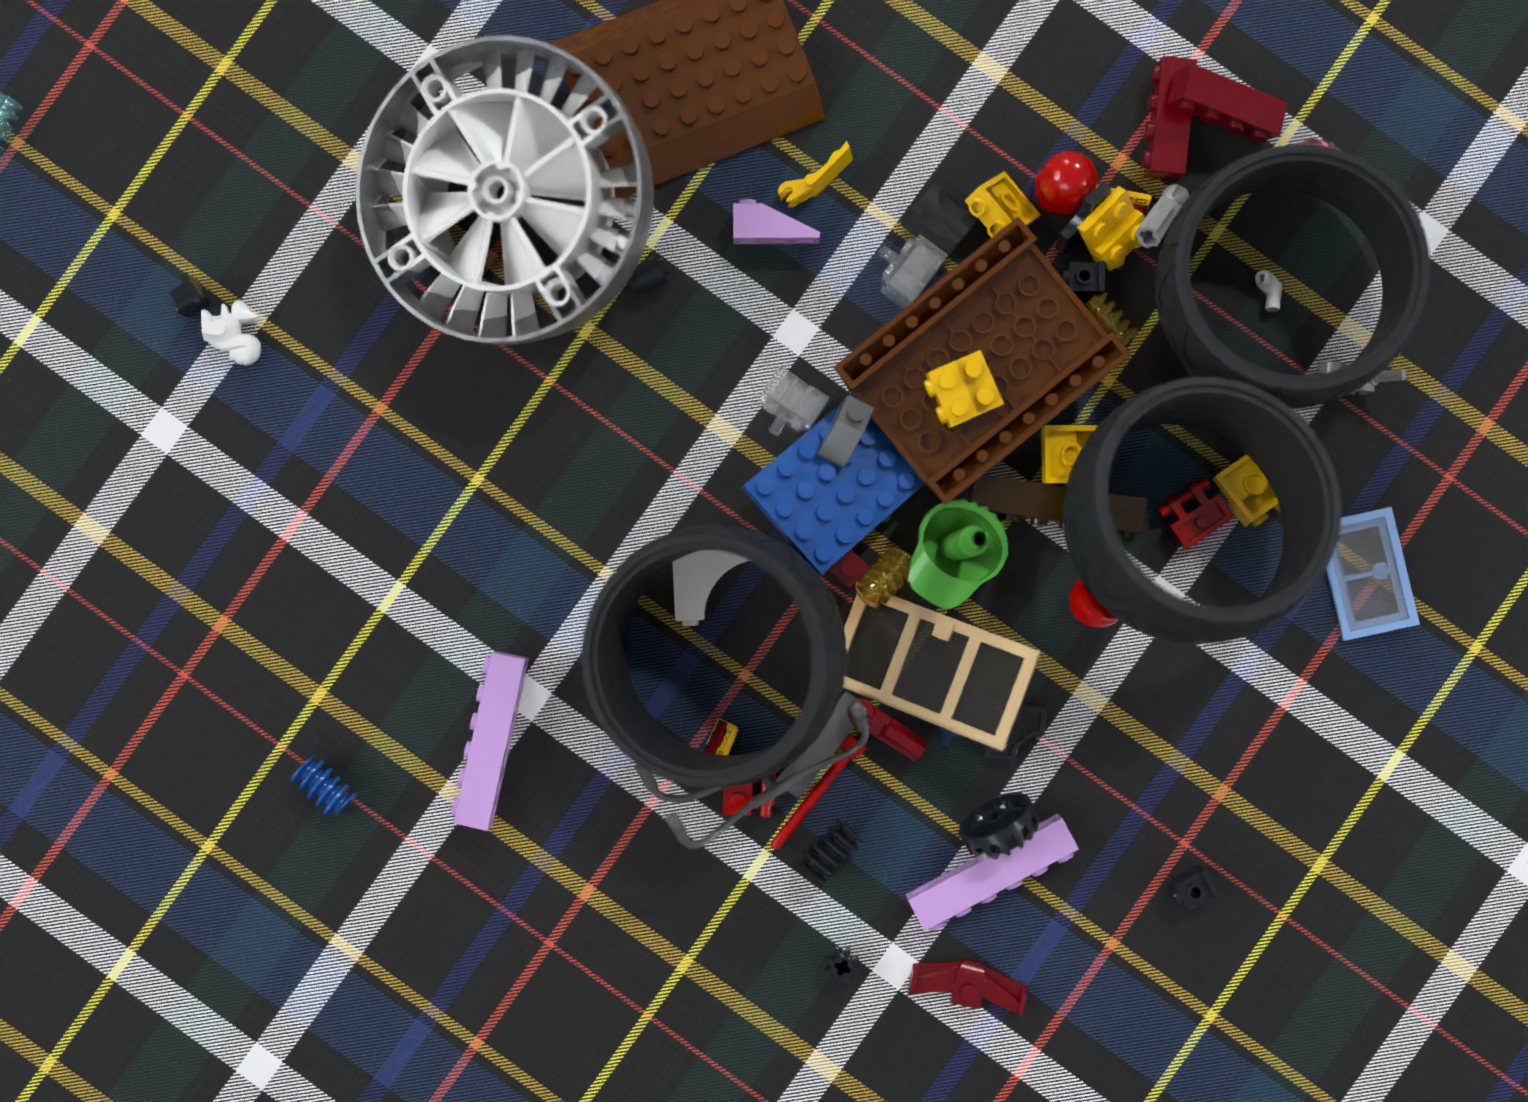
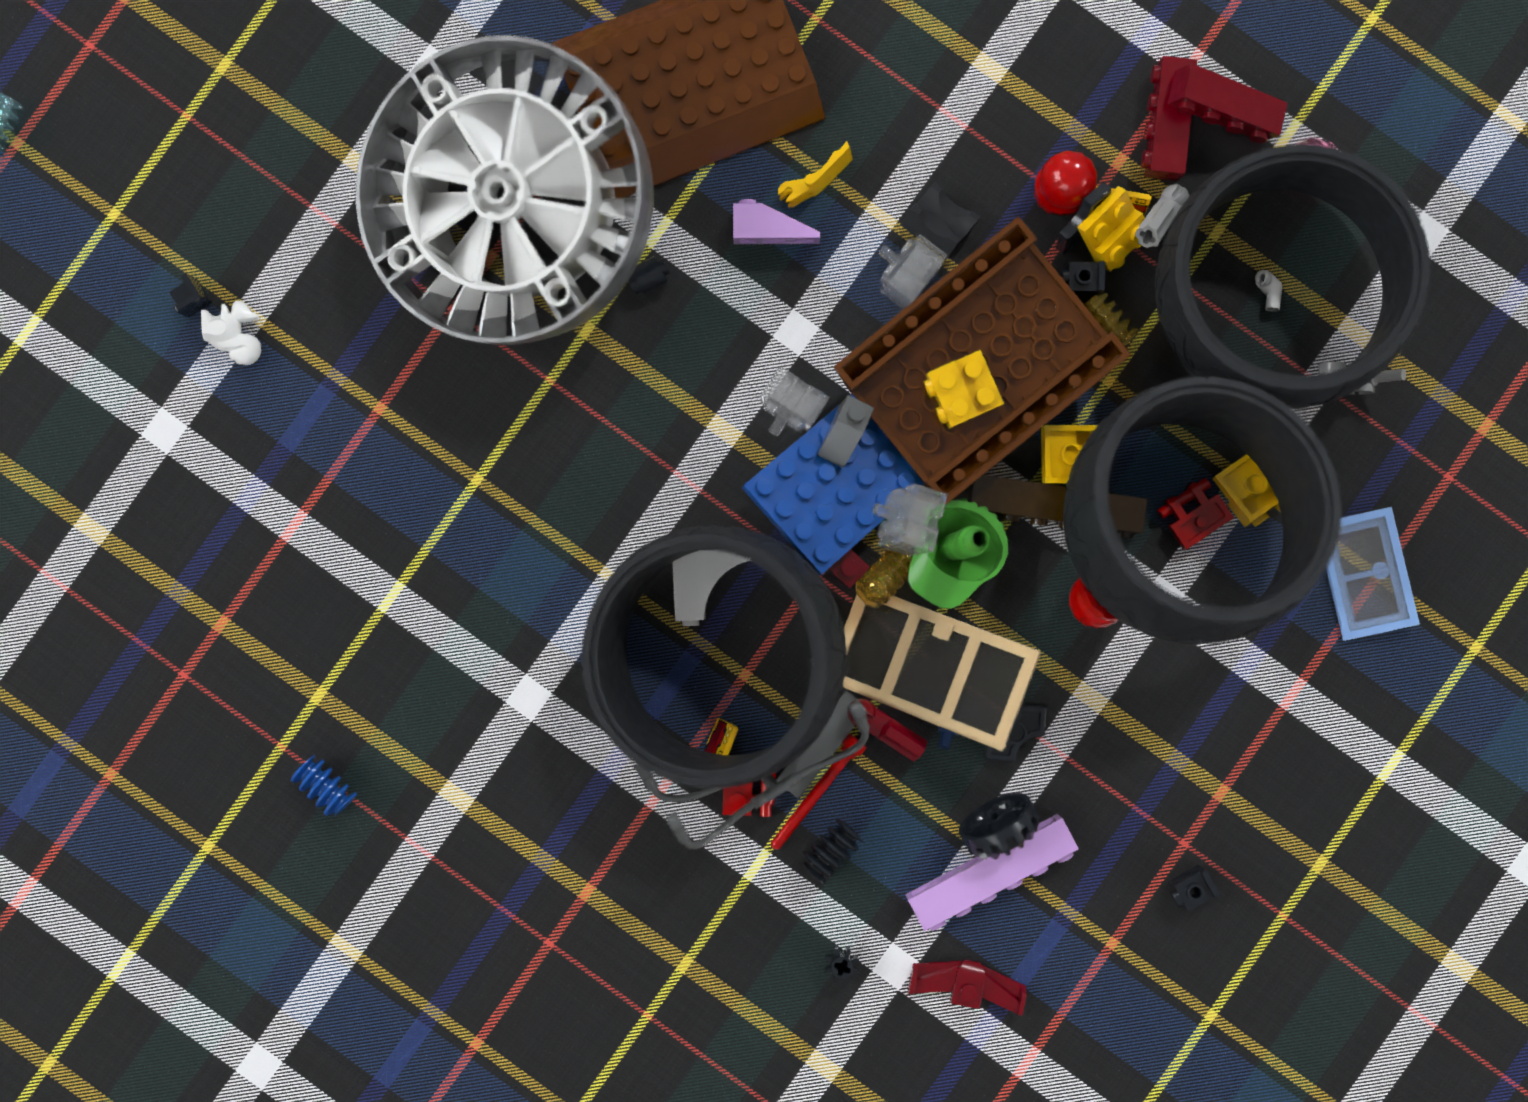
(490, 740): lavender brick -> none
(911, 519): none -> clear brick
(999, 203): yellow plate -> none

